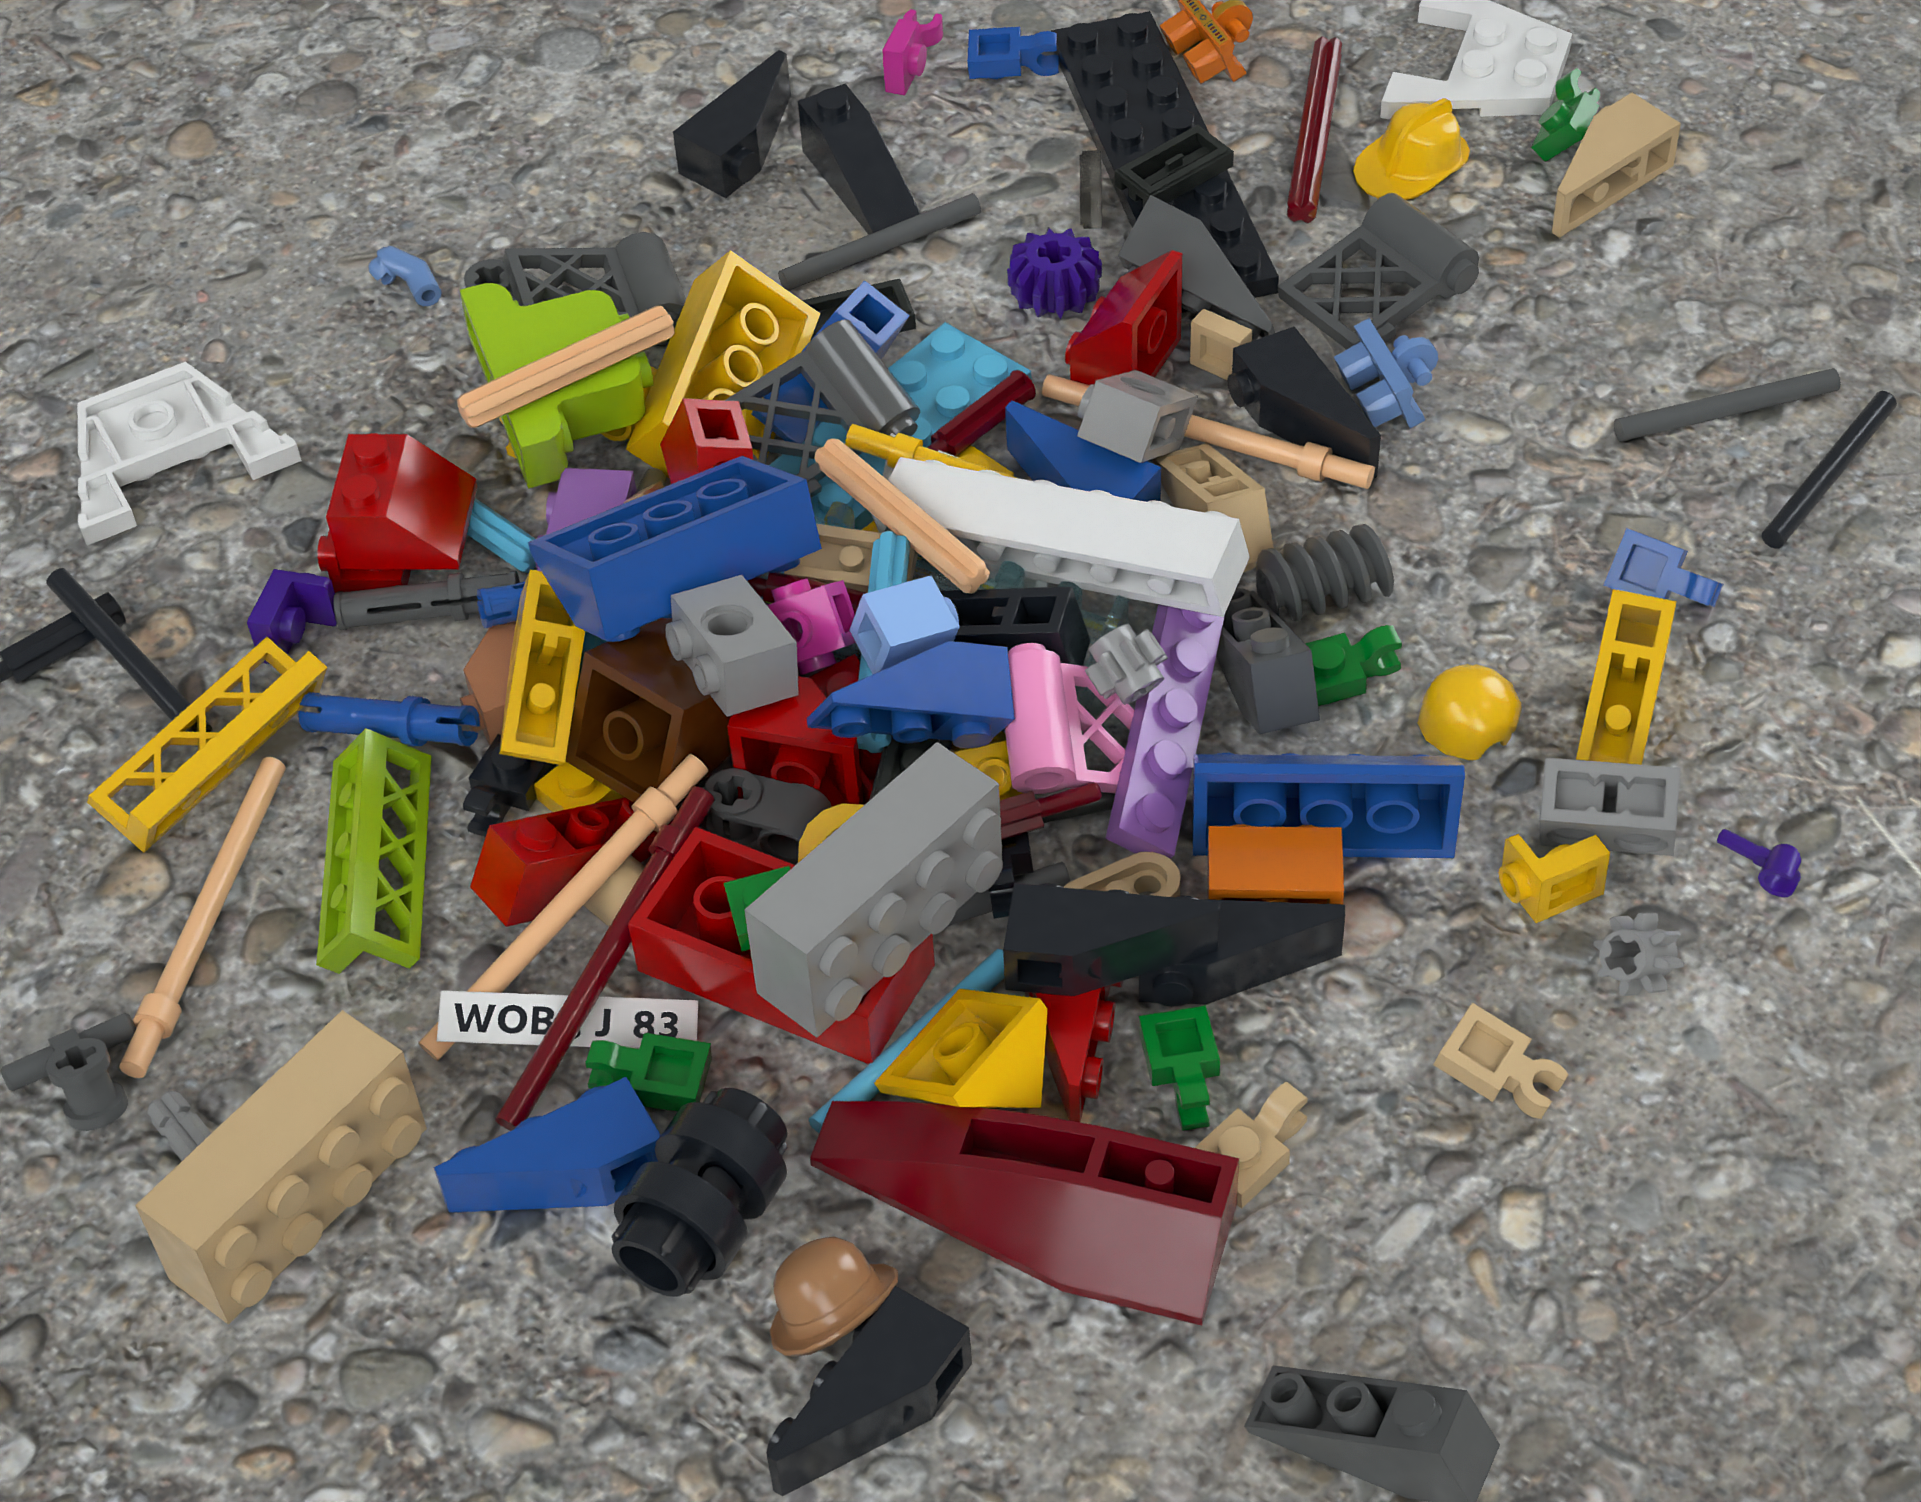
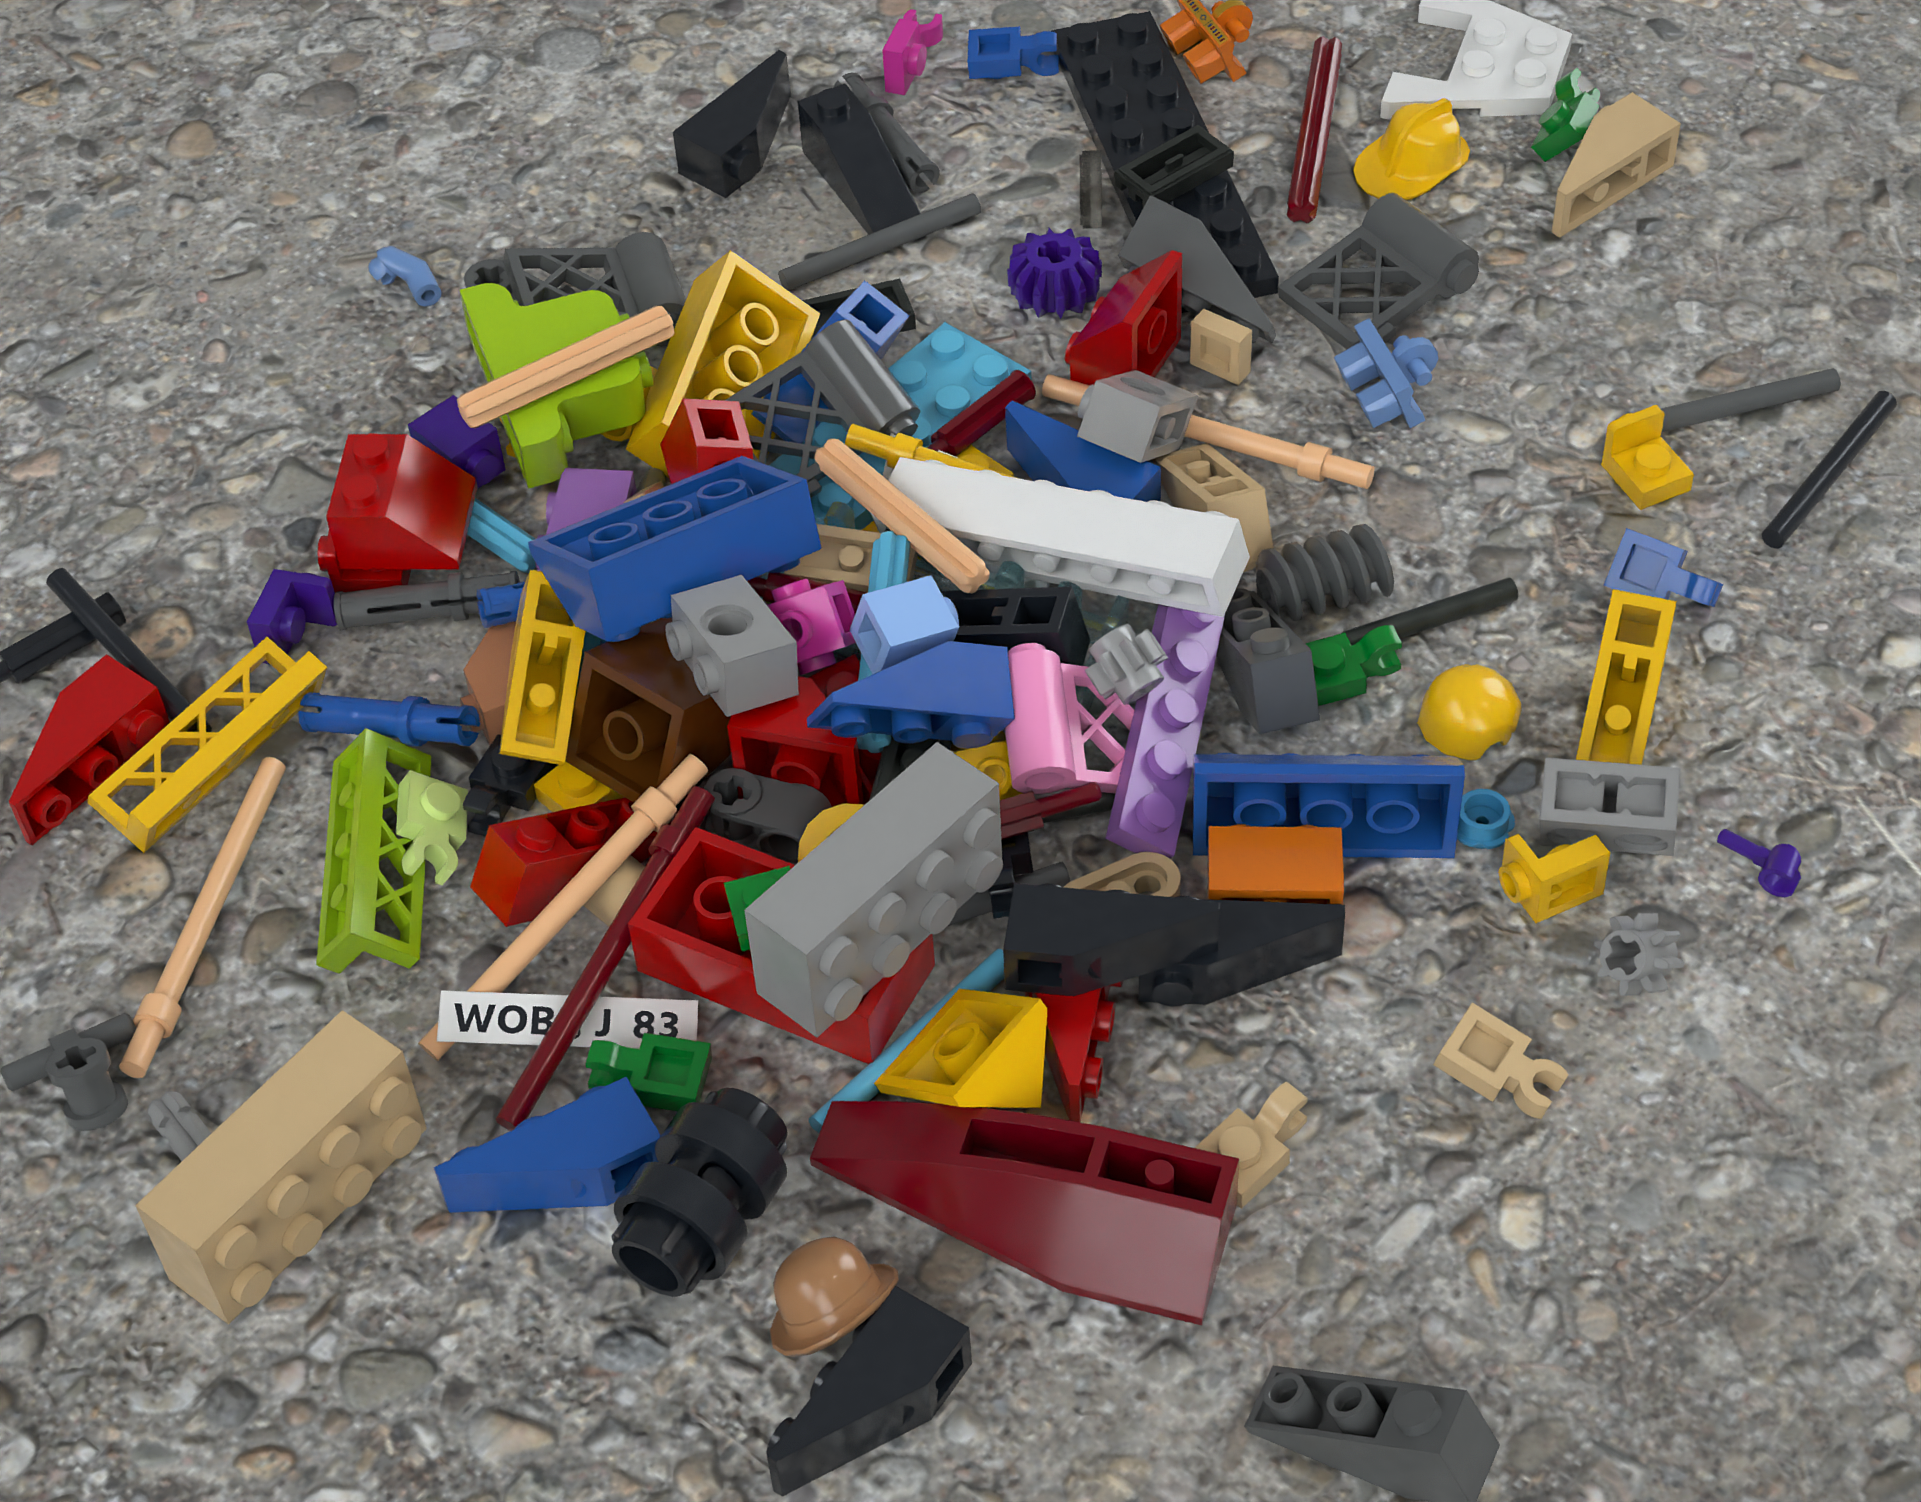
(86, 738): none -> red slope
(158, 425): white wing -> none
(434, 819): none -> yellowish green plate
(469, 448): none -> dark purple brick
(904, 151): none -> dark grey pin
(1182, 1052): green plate -> none
(1299, 397): black slope -> none
(1443, 610): none -> pearl dark grey bar
(1487, 808): none -> dark azure plate
(1643, 460): none -> yellow bracket

